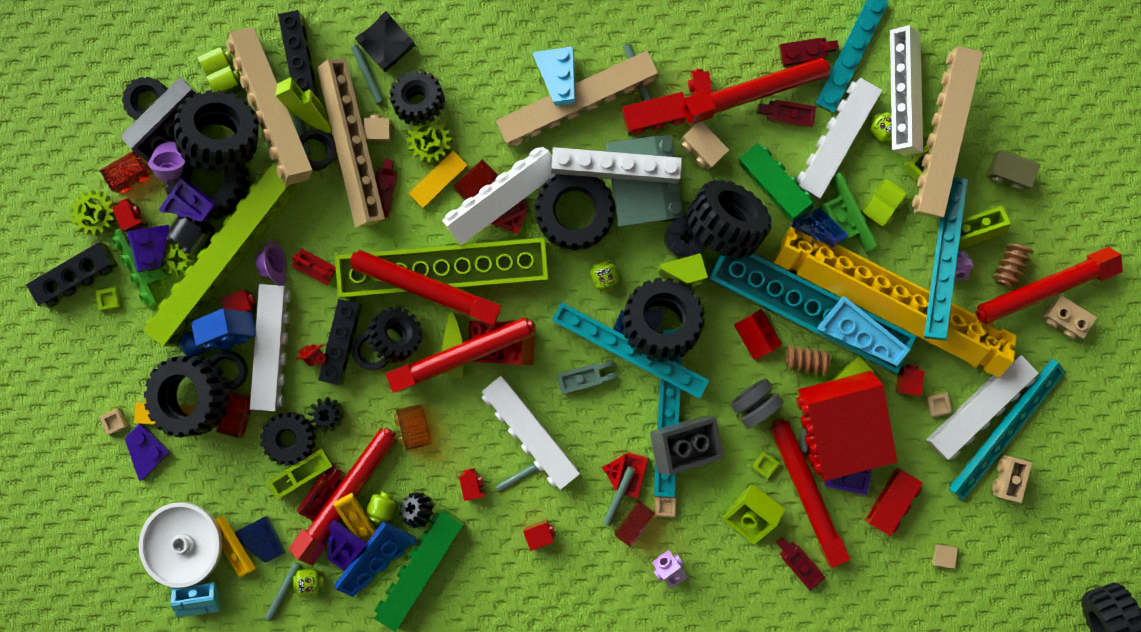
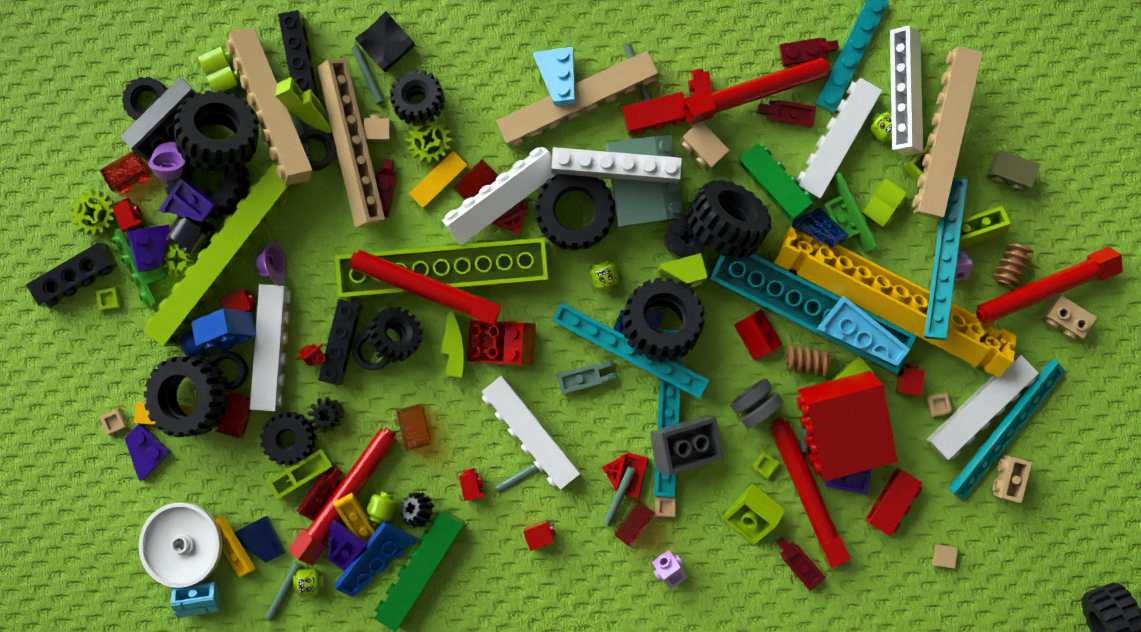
(314, 266): red hinge -> none
(459, 355): red brick -> none

